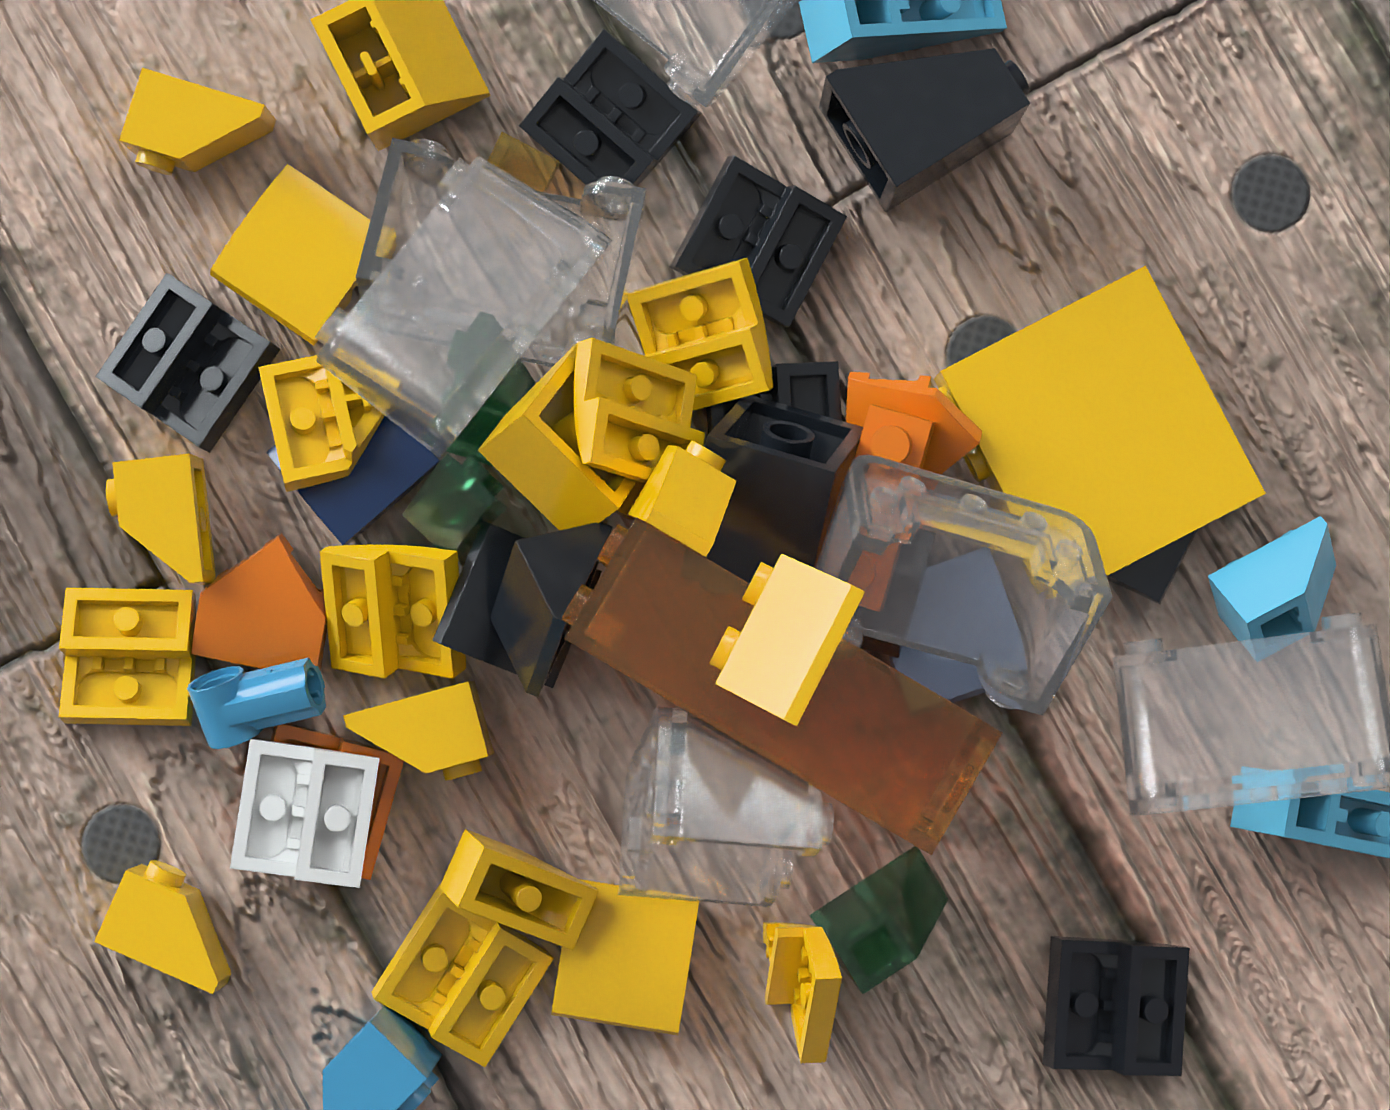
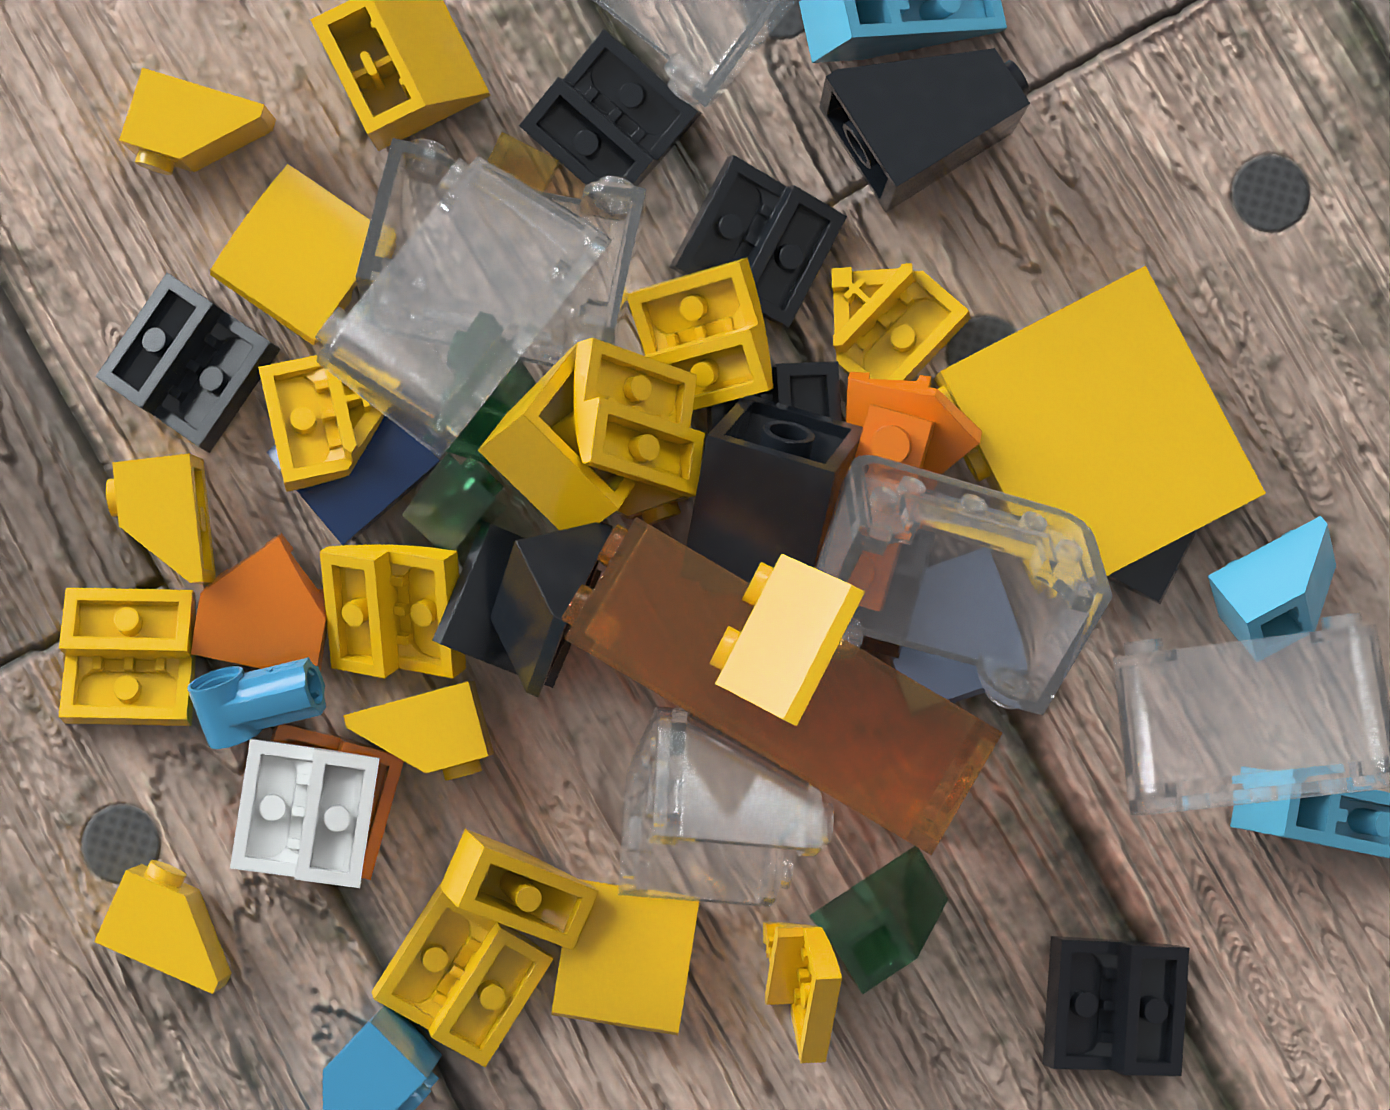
(686, 496): yellow slope -> none
(891, 320): none -> yellow slope

